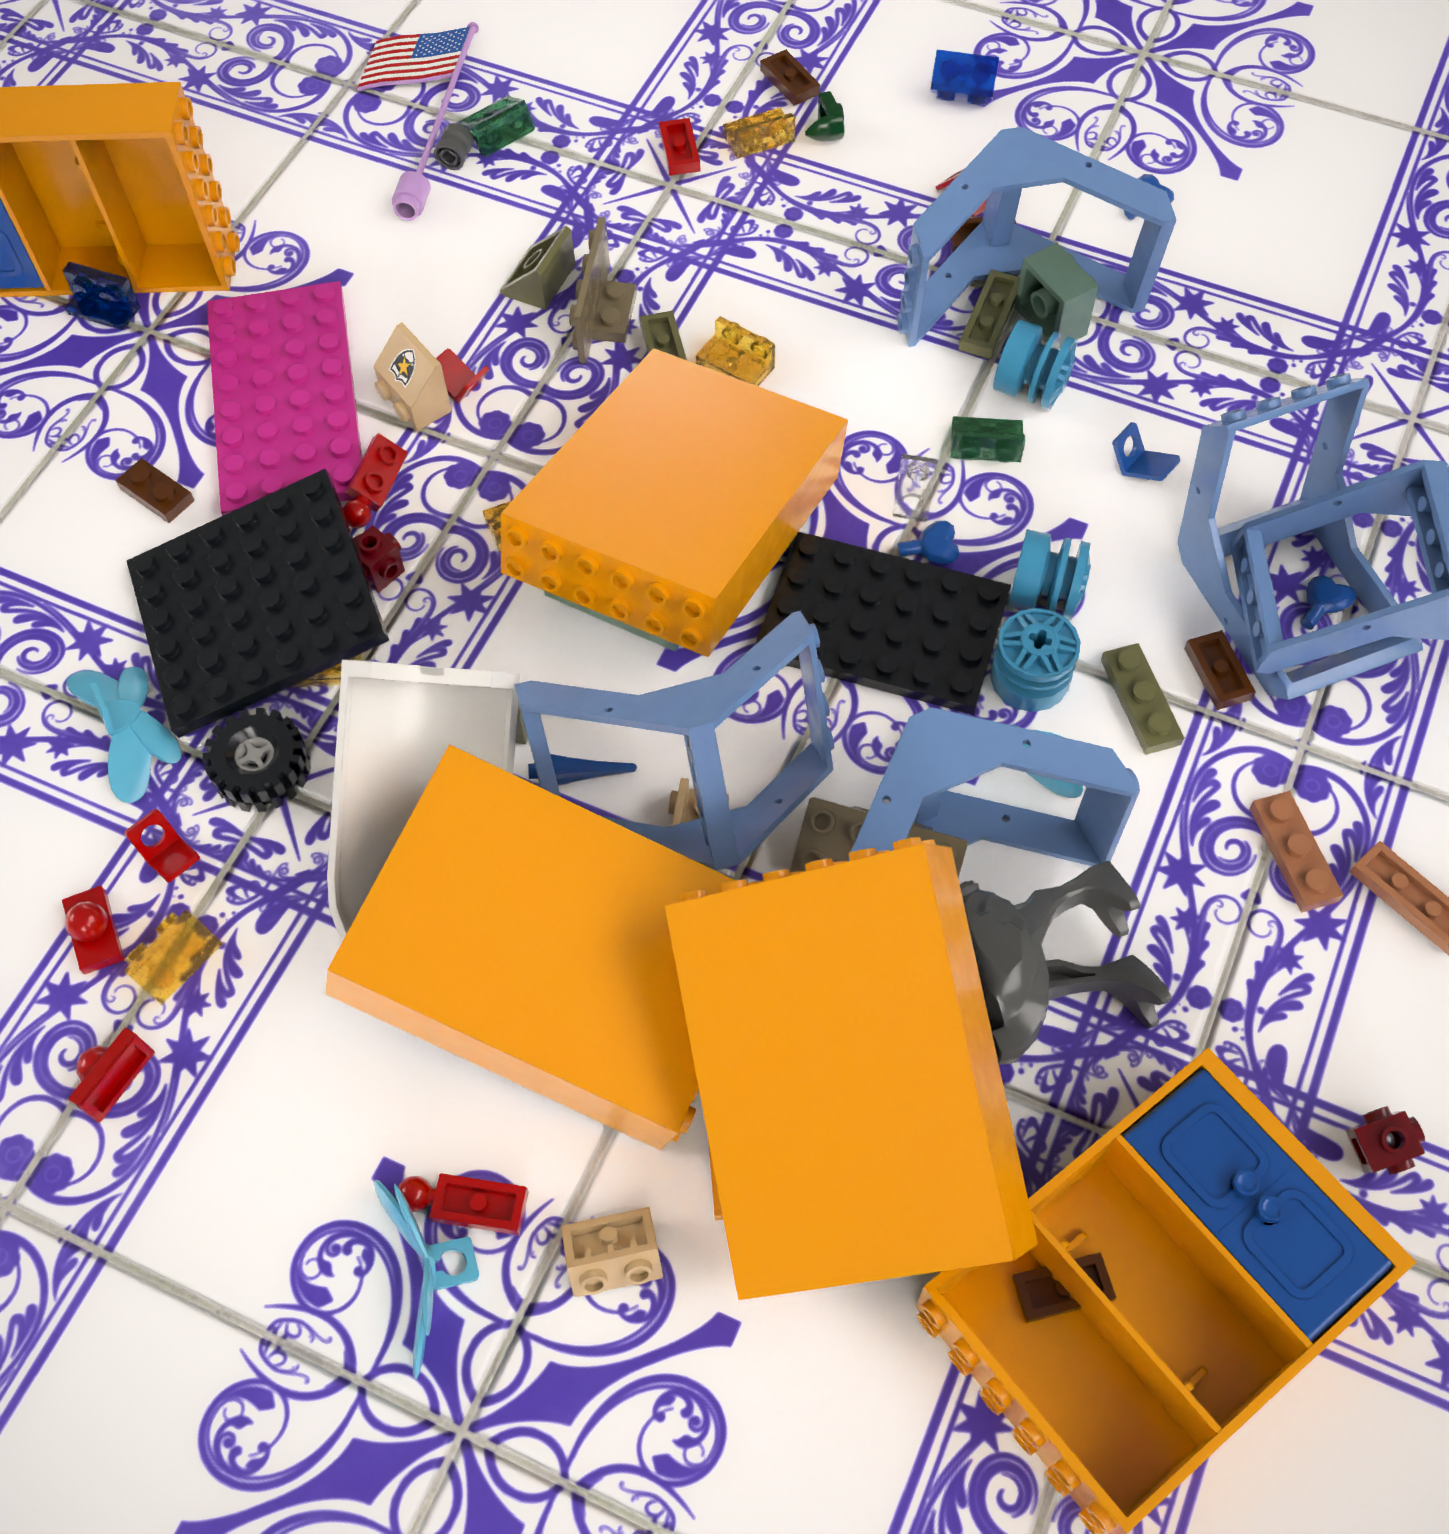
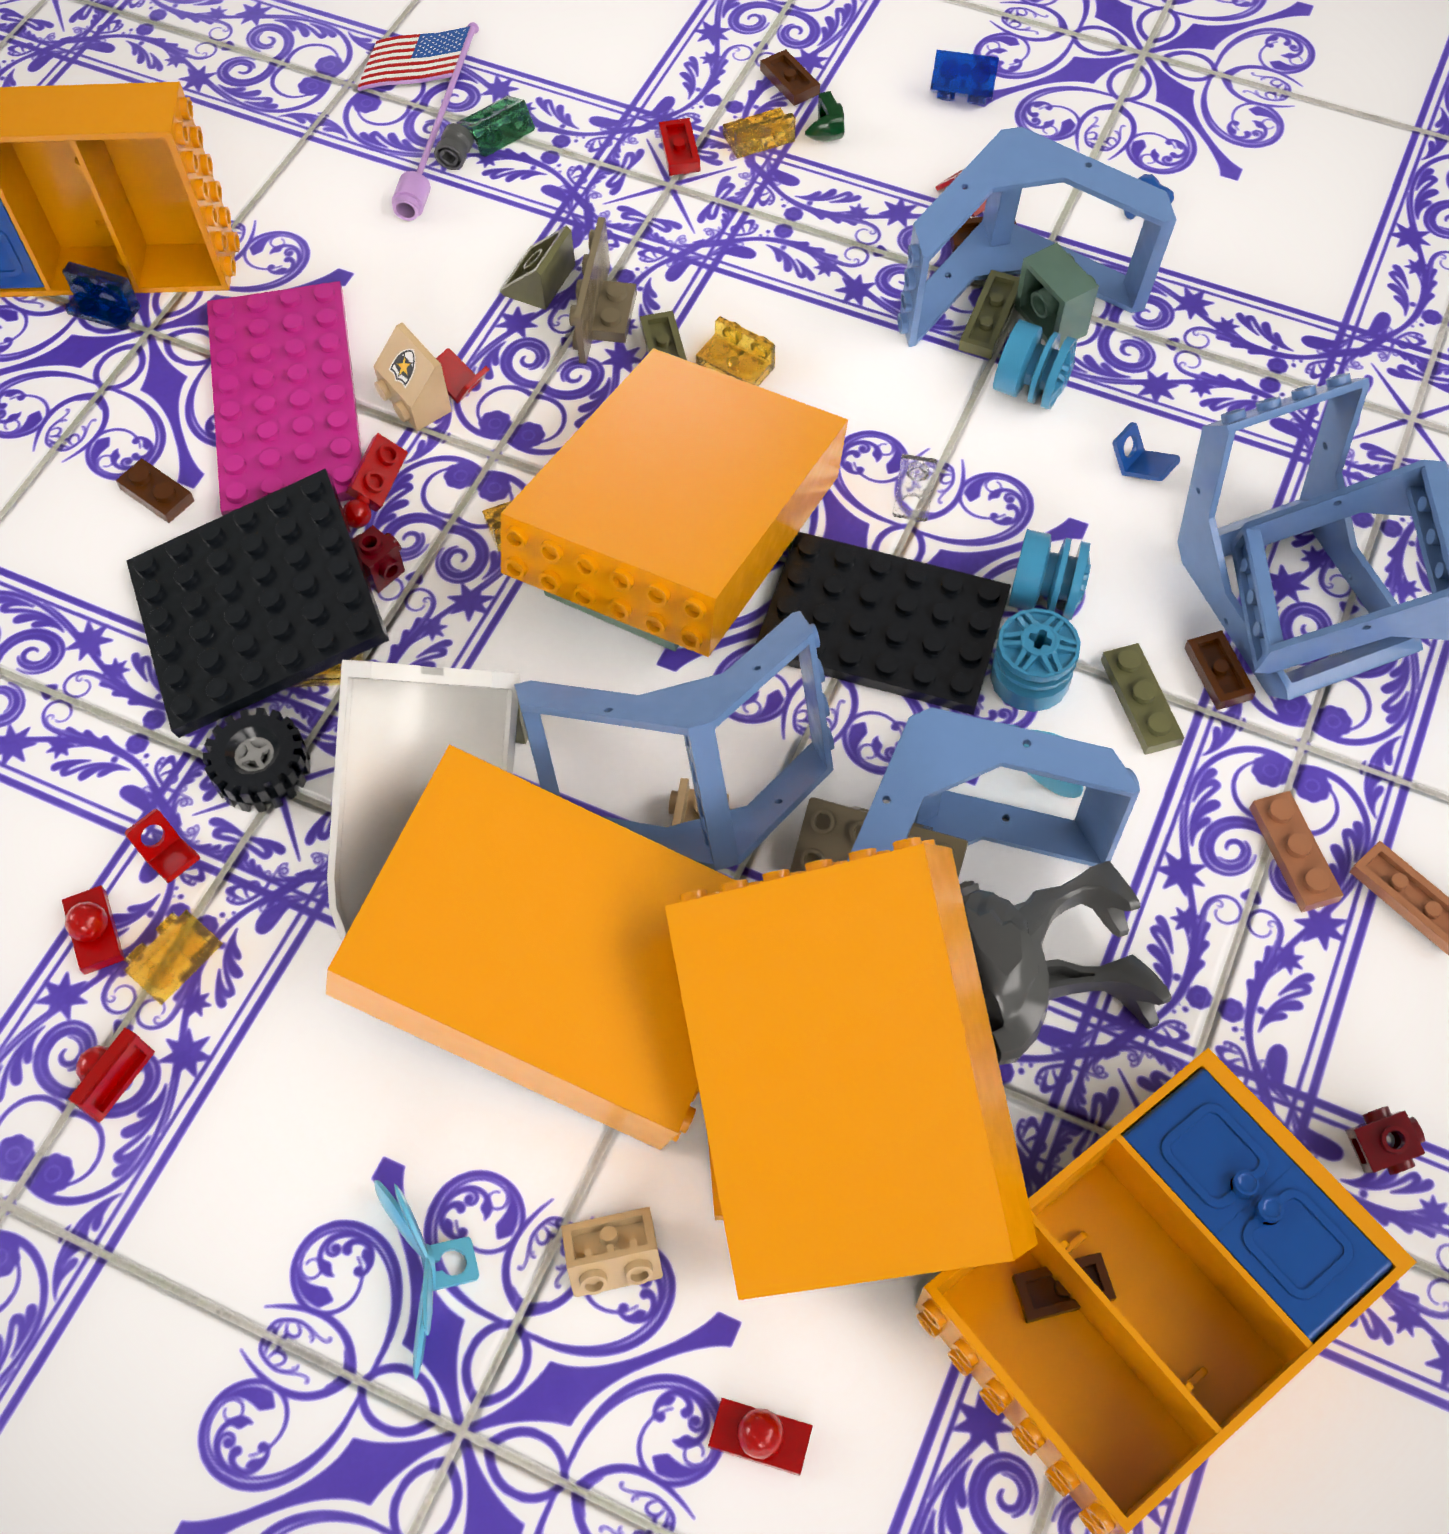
(132, 730): medium azure piece -> none
(468, 1202): red plate -> none
(576, 769): blue piece -> none
(760, 1436): none -> red tile
(934, 544): blue rock -> none
(987, 439): clear green bracket -> none
(1325, 597): blue rock -> none

